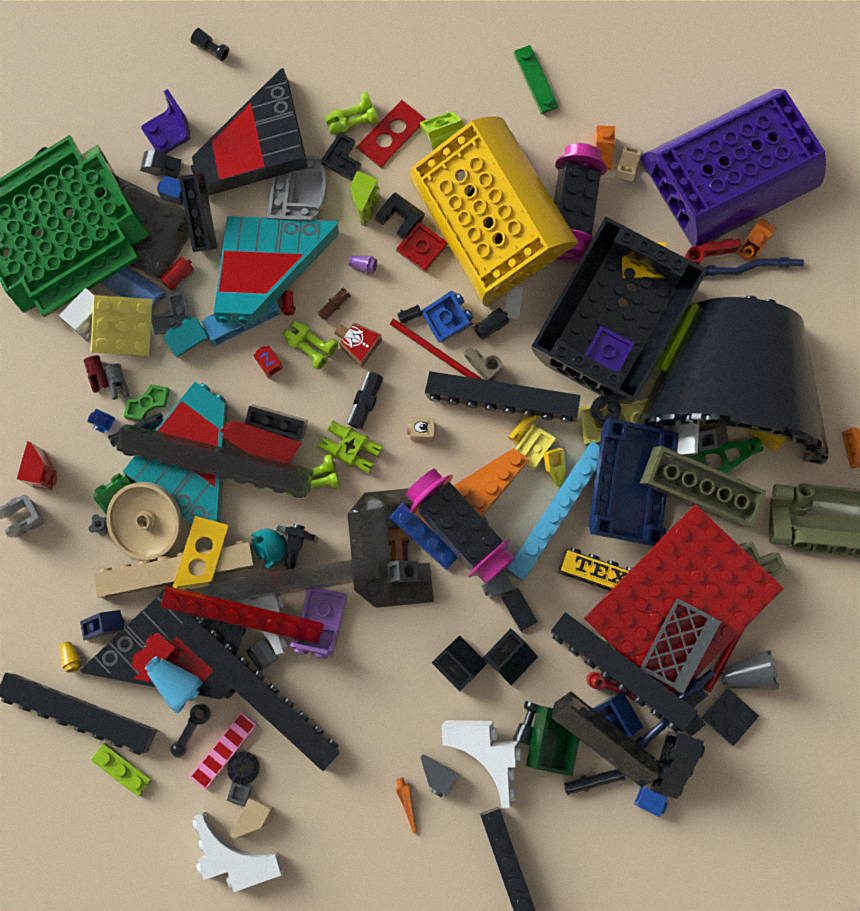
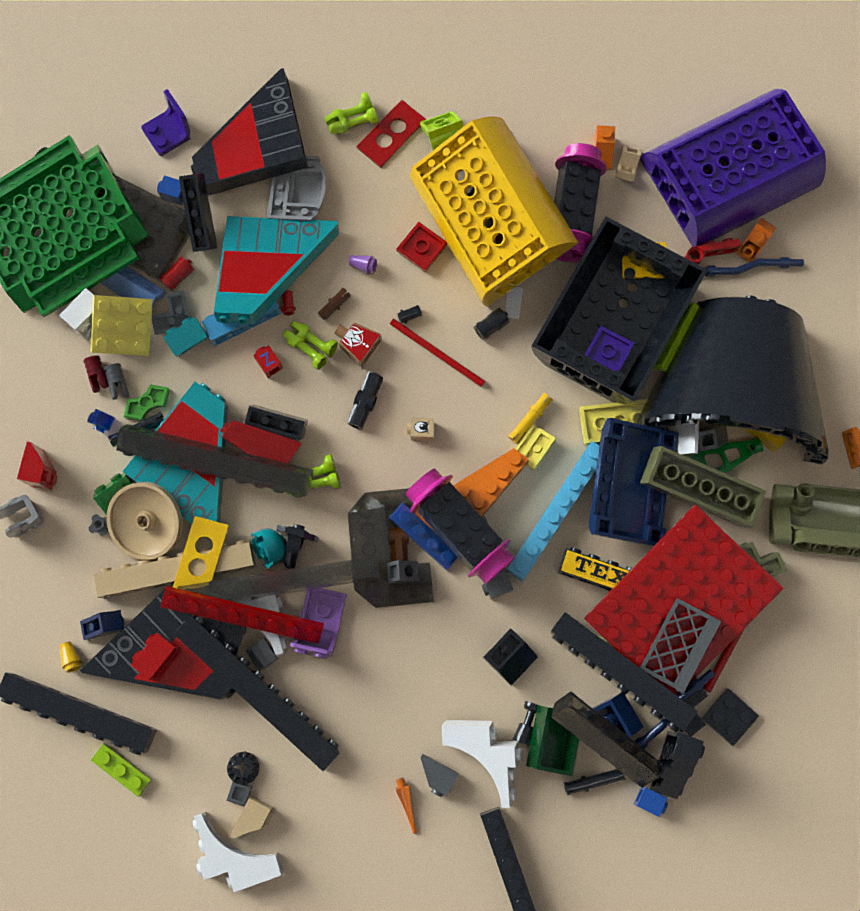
(157, 163): black brick -> none
(173, 683): medium azure cone -> none
(179, 747): black piece -> none
(204, 41): black piece -> none
(223, 750): tile -> none
(337, 157): black plate -> none
(352, 456): lime pin -> none
(364, 195): lime slope -> none
(403, 208): black connector -> none
(448, 316): blue plate -> none
(459, 663): black slope -> none
(475, 359): dark tan plate -> none
(503, 396): black brick -> none
(519, 609): black plate -> none
(535, 79): green plate -> none
(555, 465): yellow plate -> none
(594, 676): red brick -> none
(599, 403): black gear -> none
(752, 673): dark grey cone -> none

